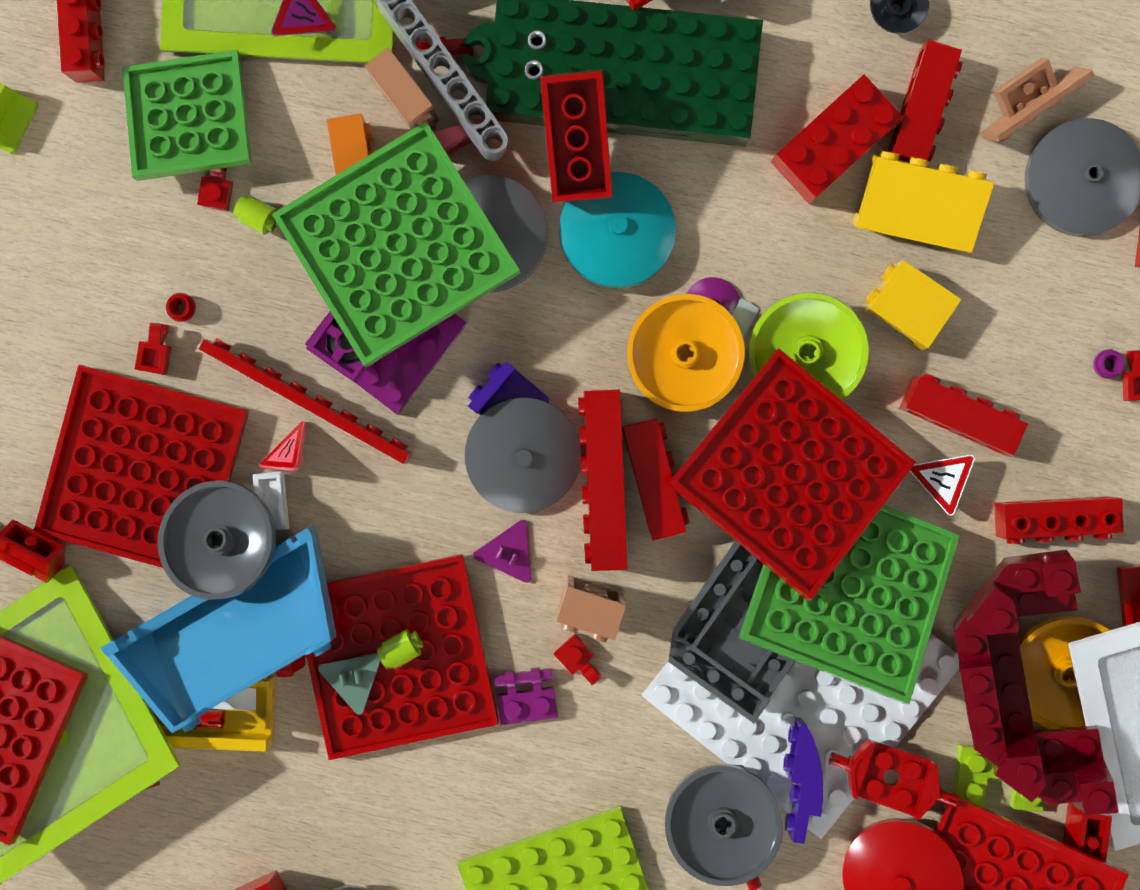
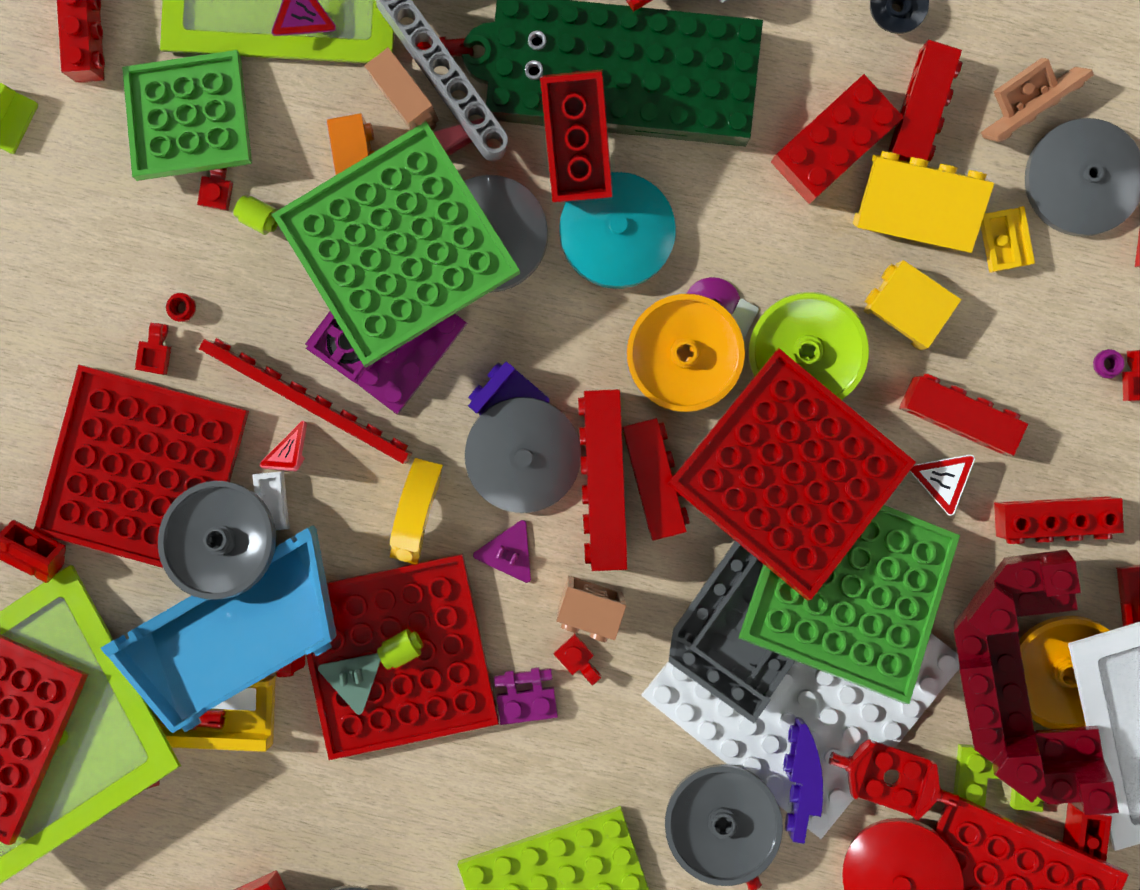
(414, 510): none -> yellow arch
(1007, 239): none -> yellow plate

